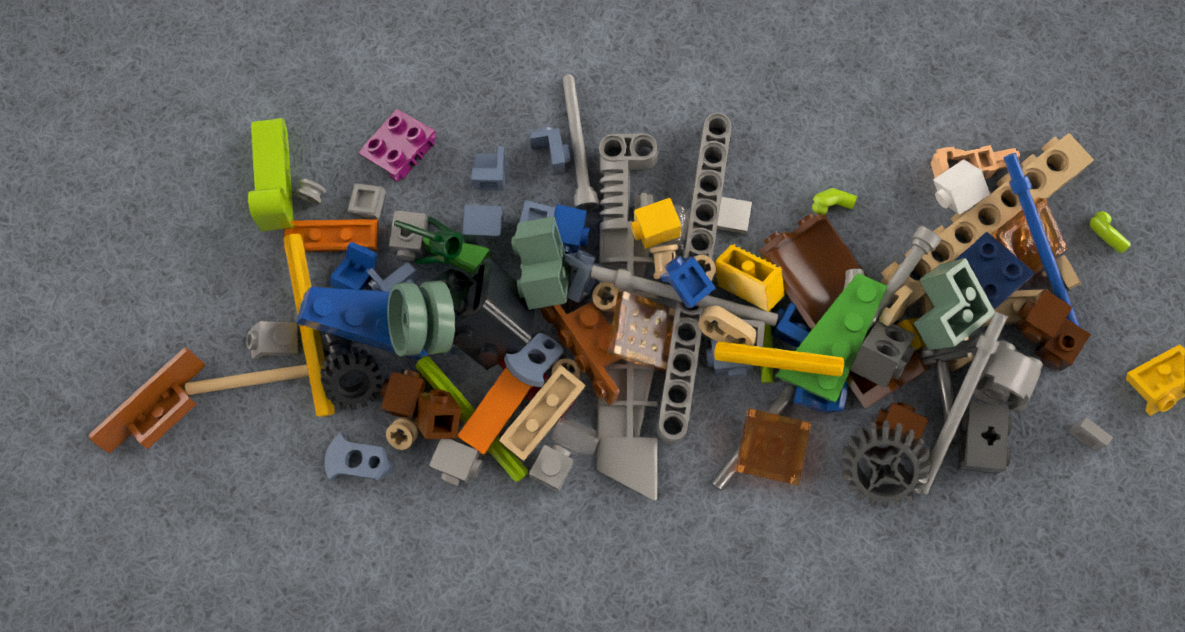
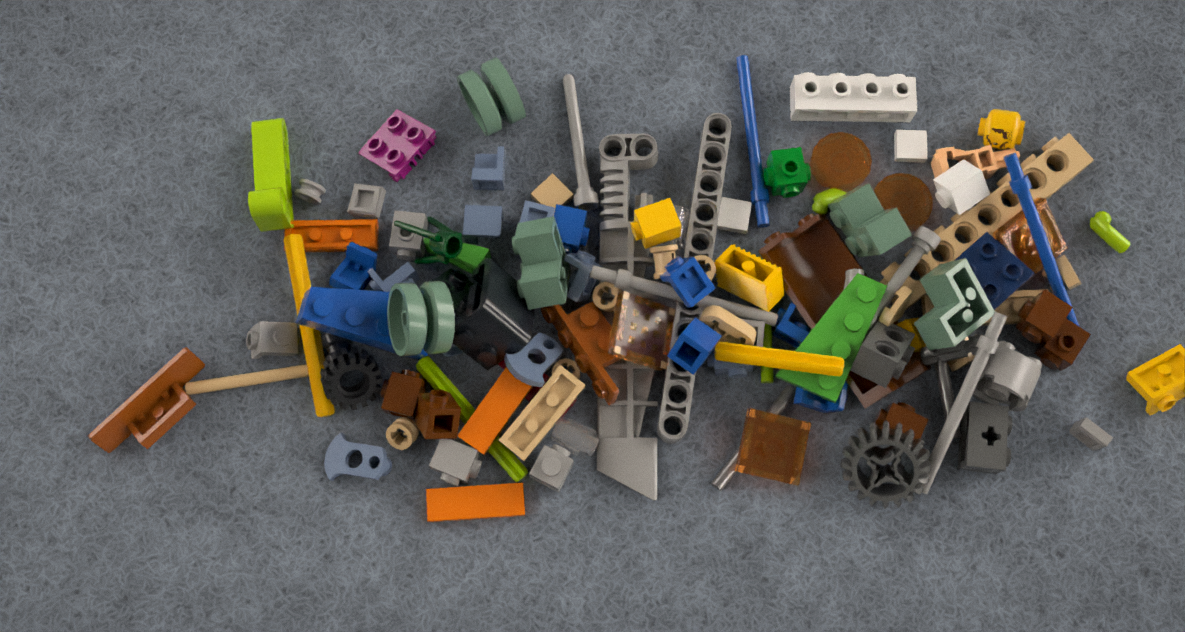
(475, 502): none -> orange tile
(491, 96): none -> sand green wheel
(551, 138): sand blue bracket -> none
(552, 192): none -> tan tile
(694, 346): none -> blue brick
(759, 194): none -> blue bar
(787, 172): none -> green brick
(840, 161): none -> clear orange tile
(853, 98): none -> white brick
(866, 223): none -> sand green brick
(908, 195): none -> clear orange tile
(910, 146): none -> white tile
(1002, 129): none -> yellow head

